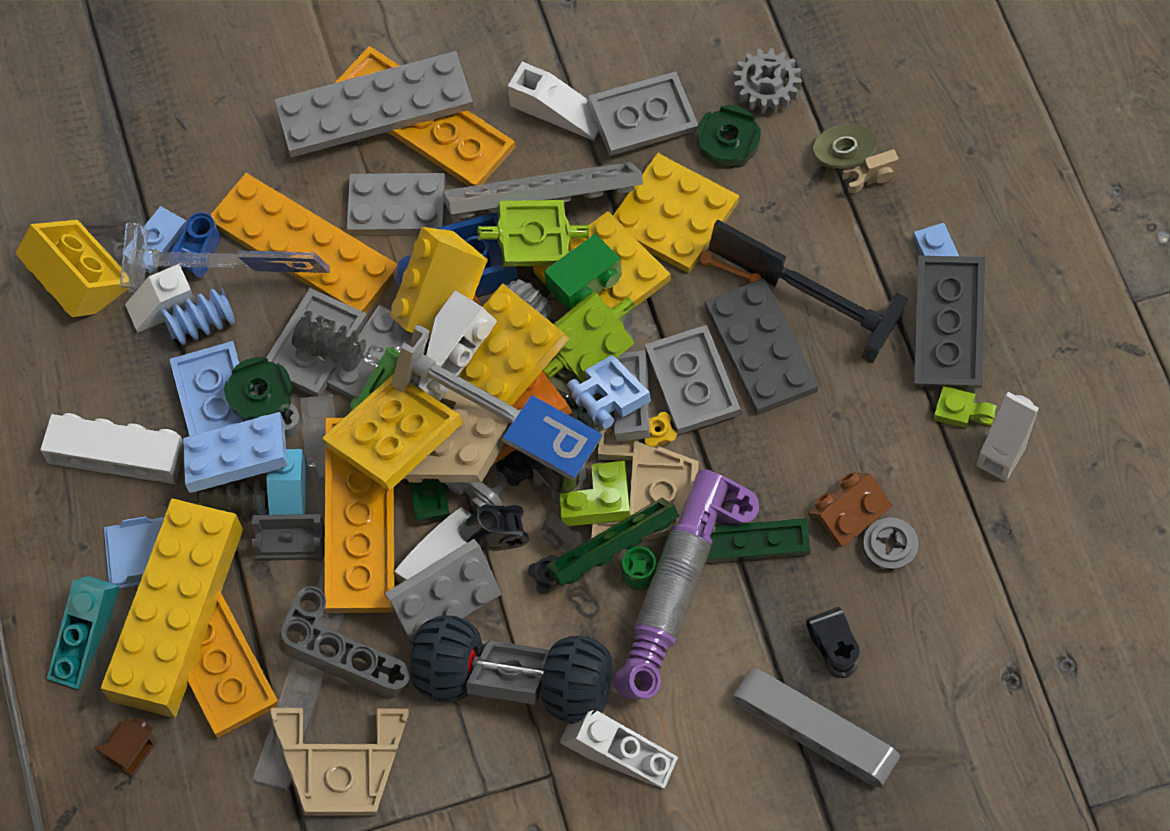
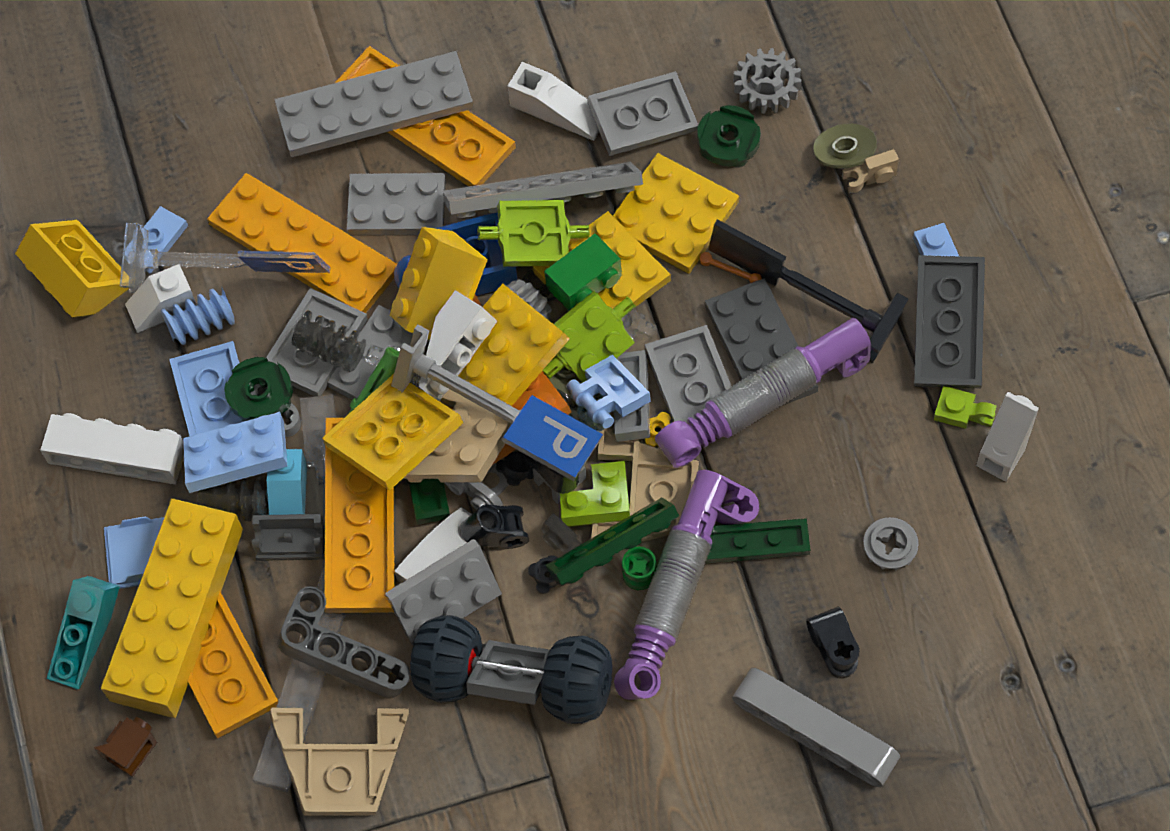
(193, 243): blue piece -> none
(619, 748): white slope -> none
(759, 394): none -> piece
(850, 507): dark orange bracket -> none

